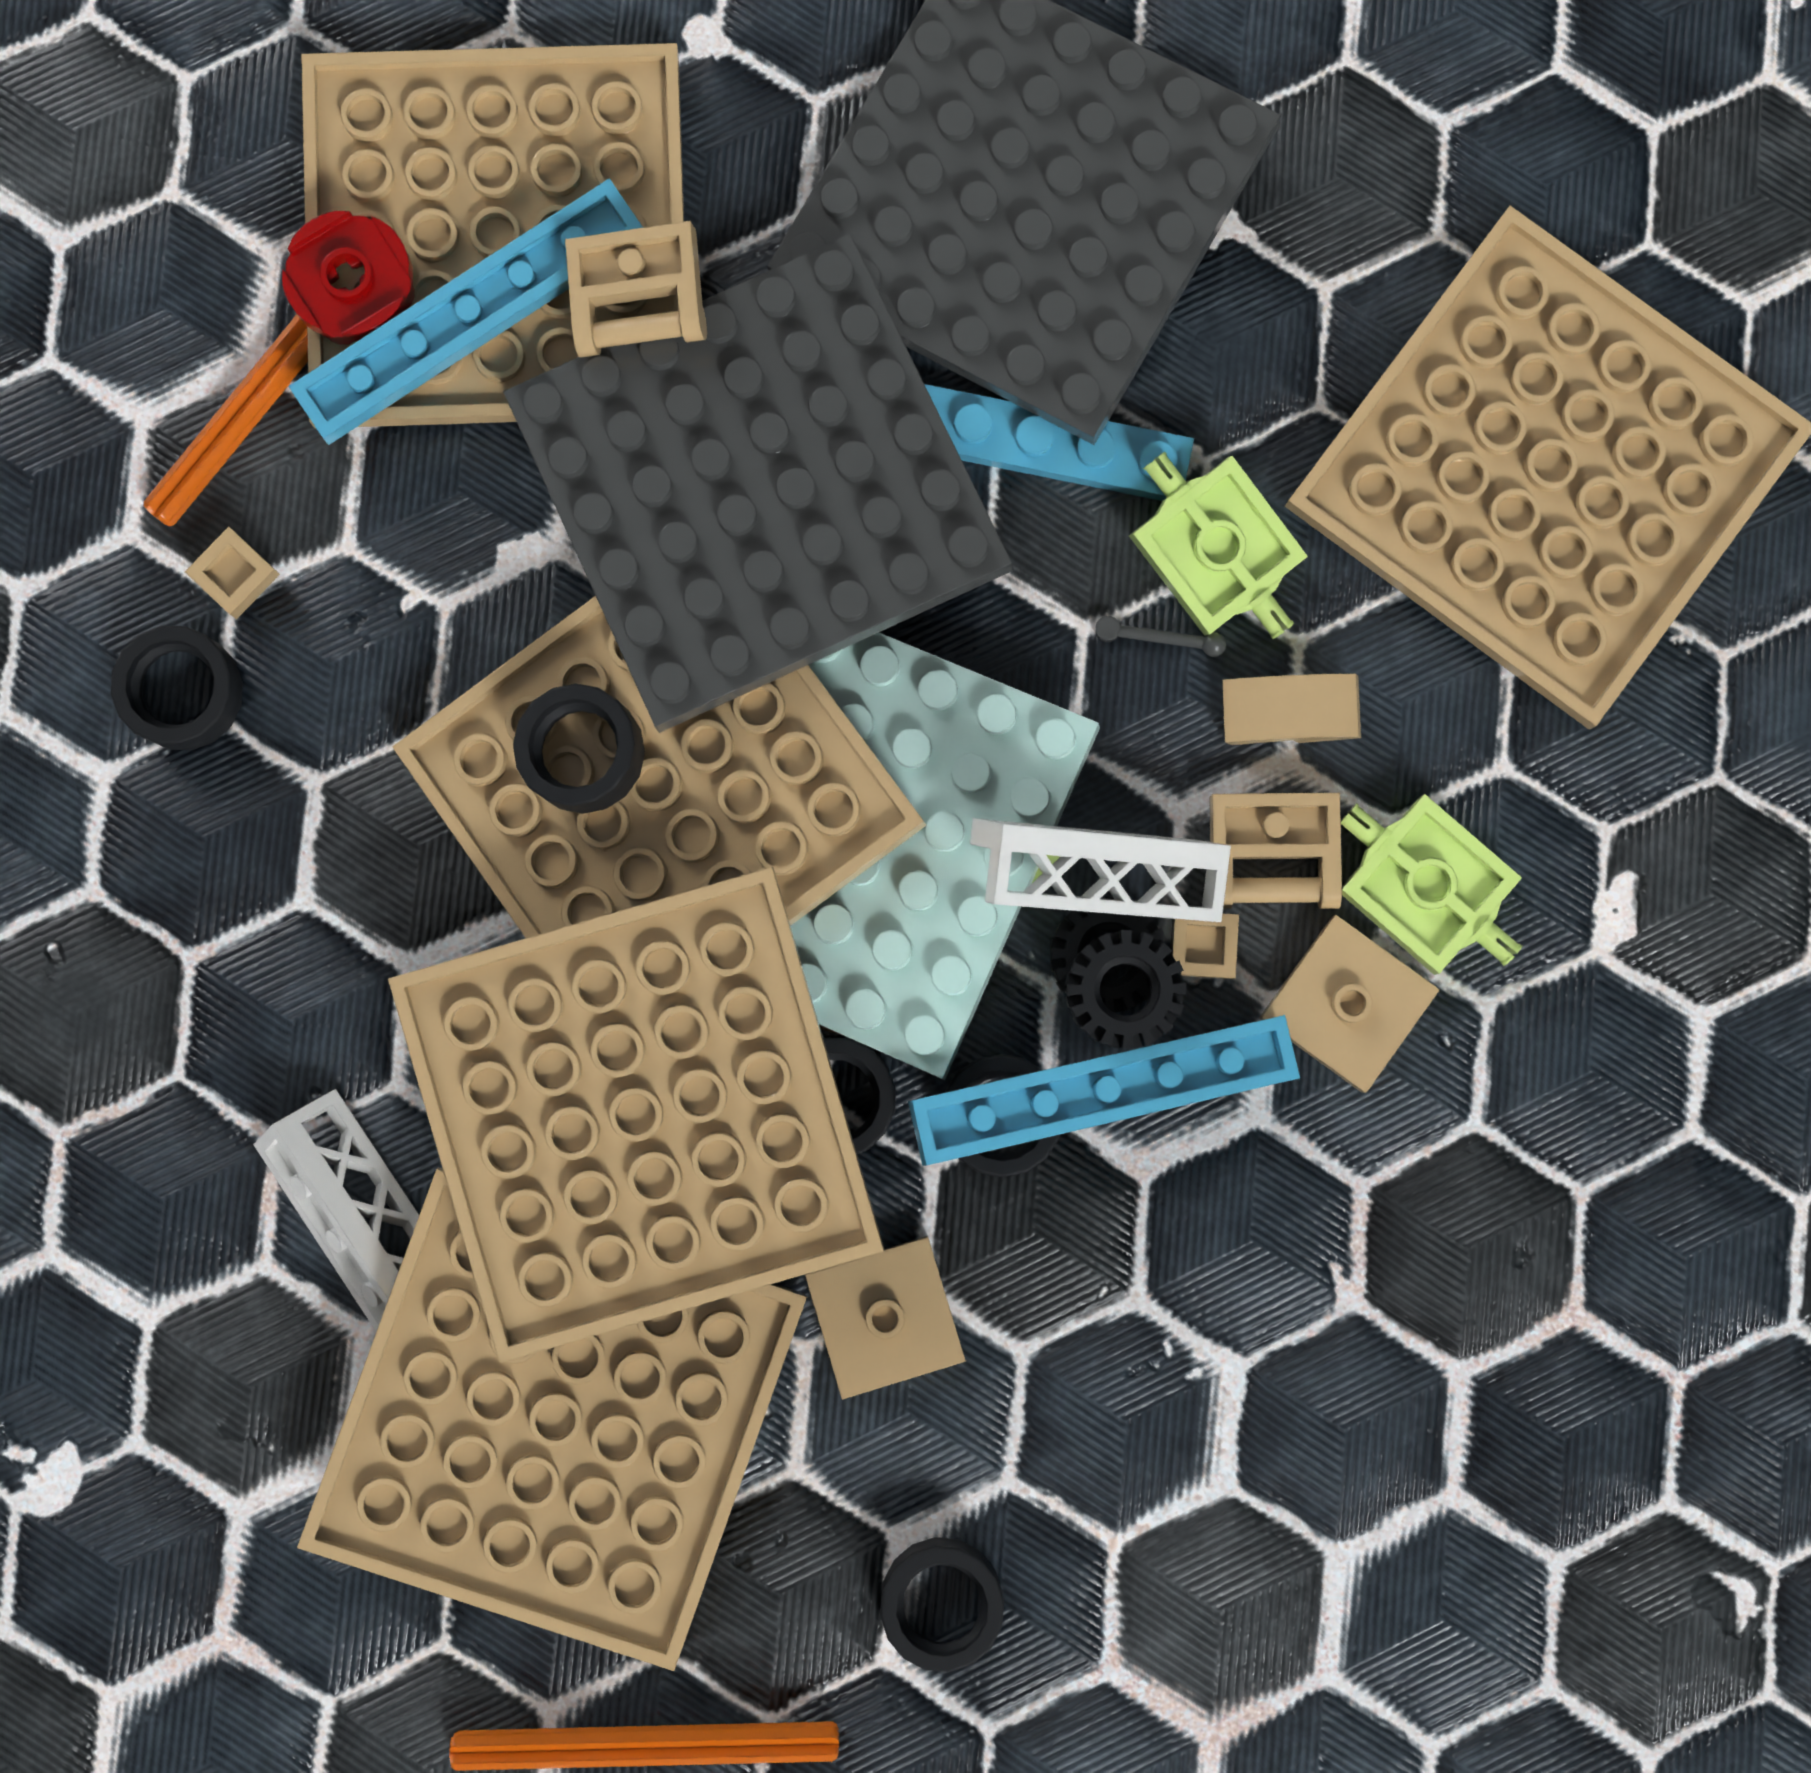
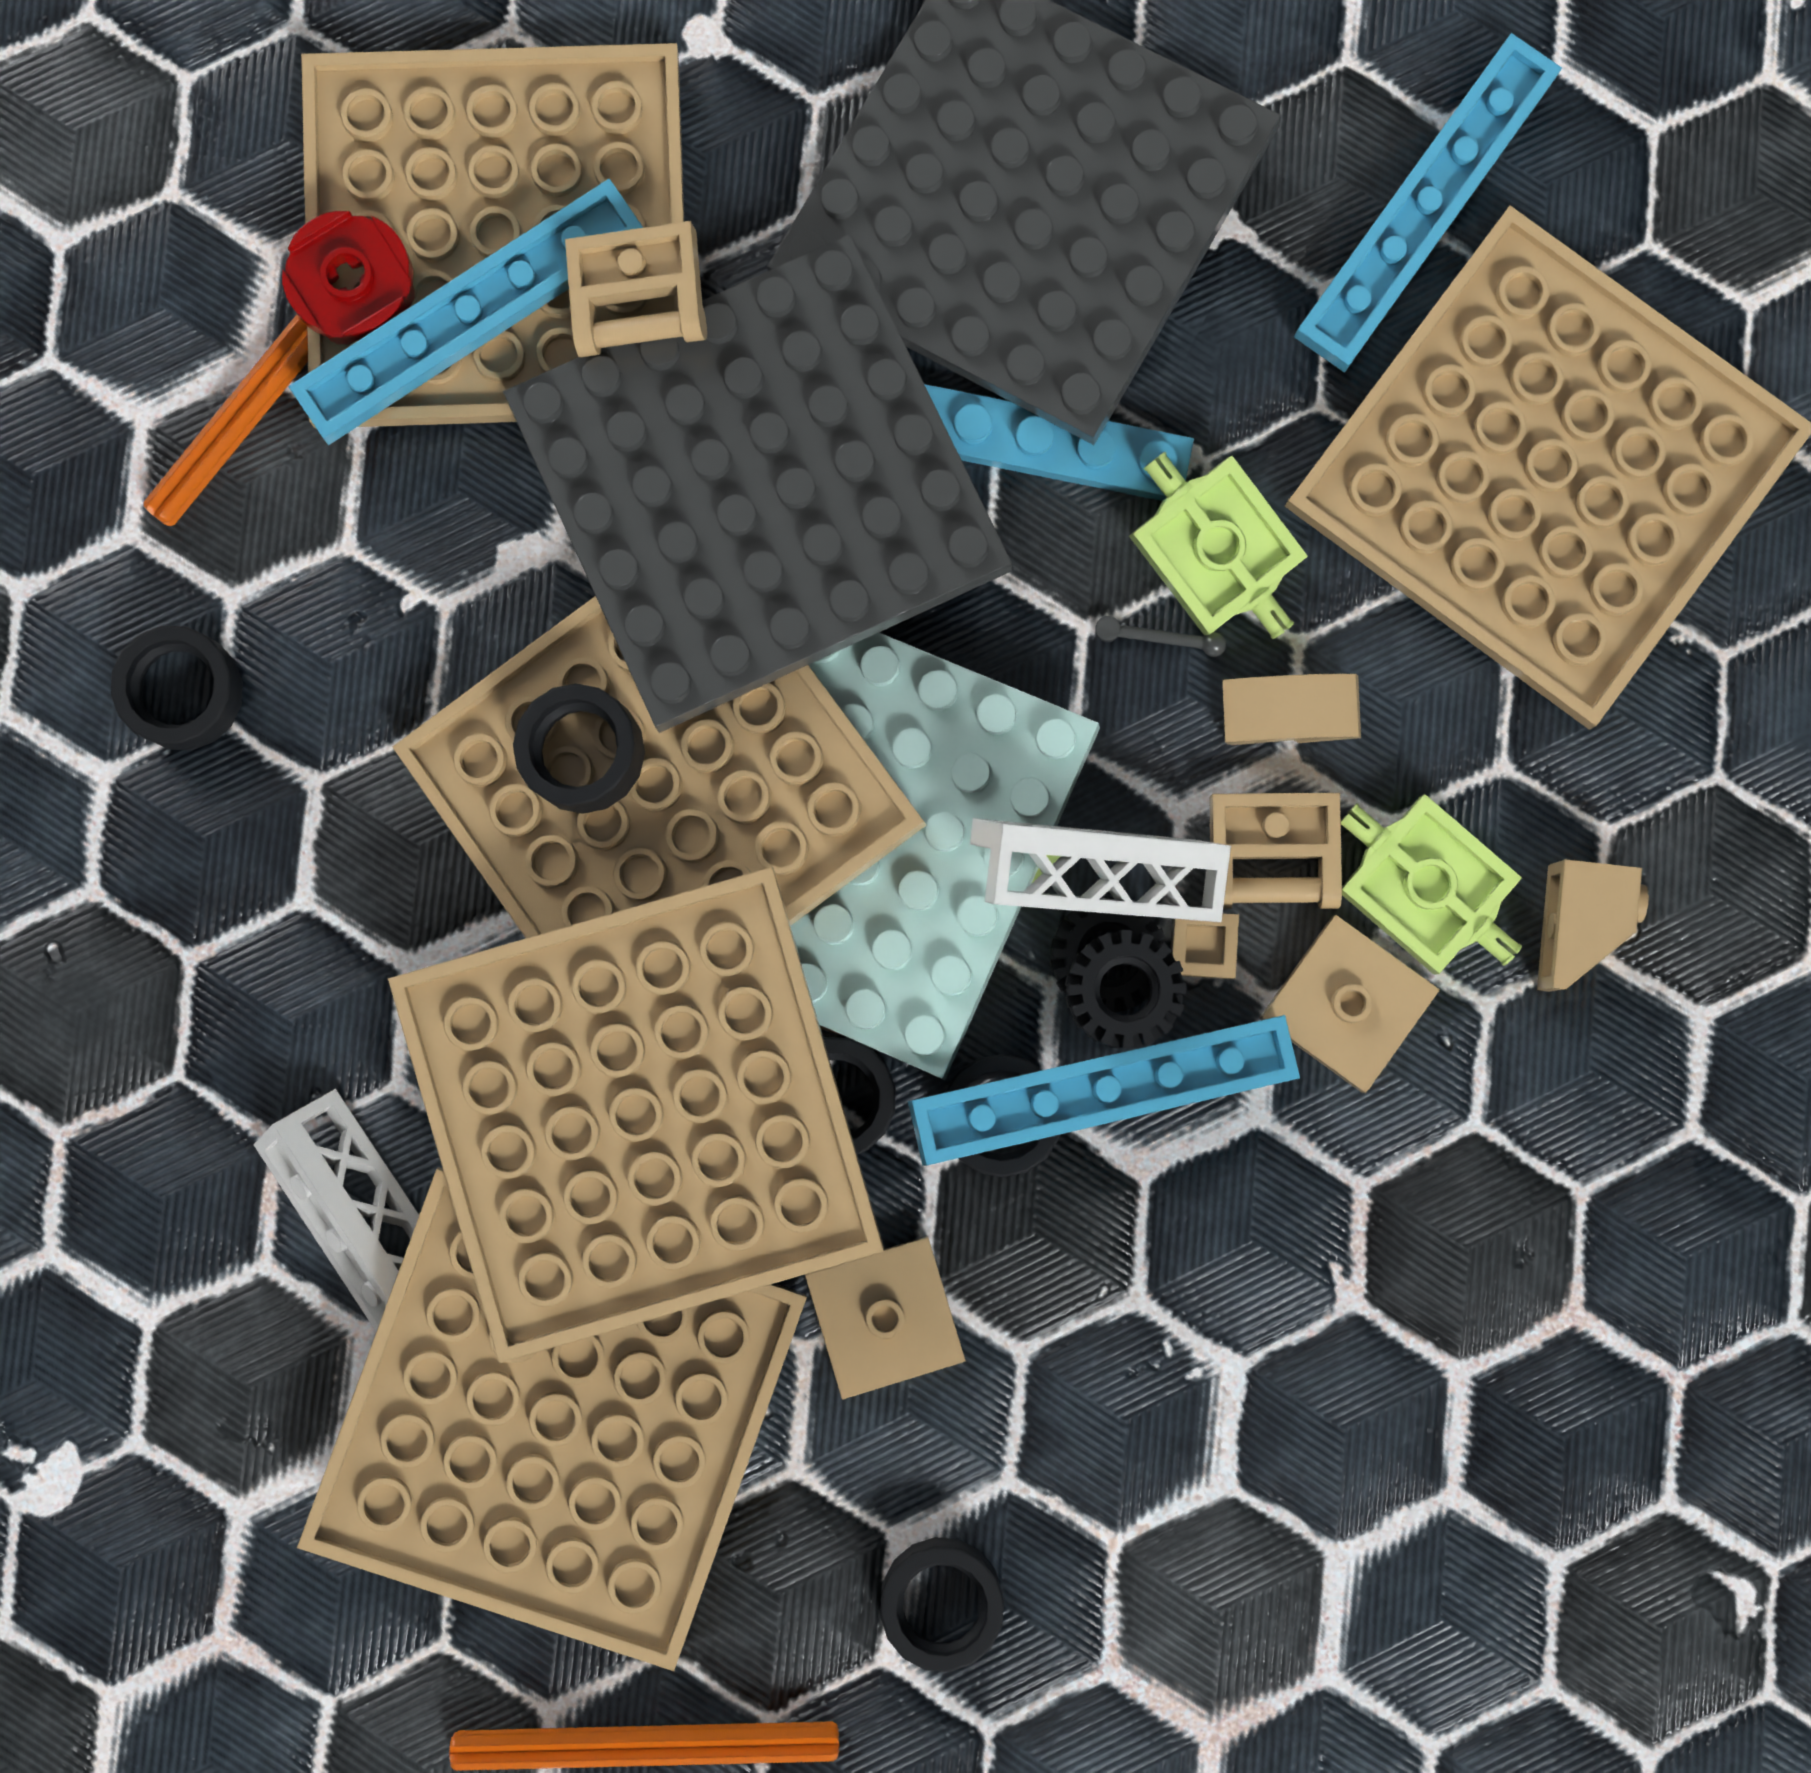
(232, 573): tan plate -> none
(1427, 202): none -> medium azure plate
(1586, 917): none -> tan slope

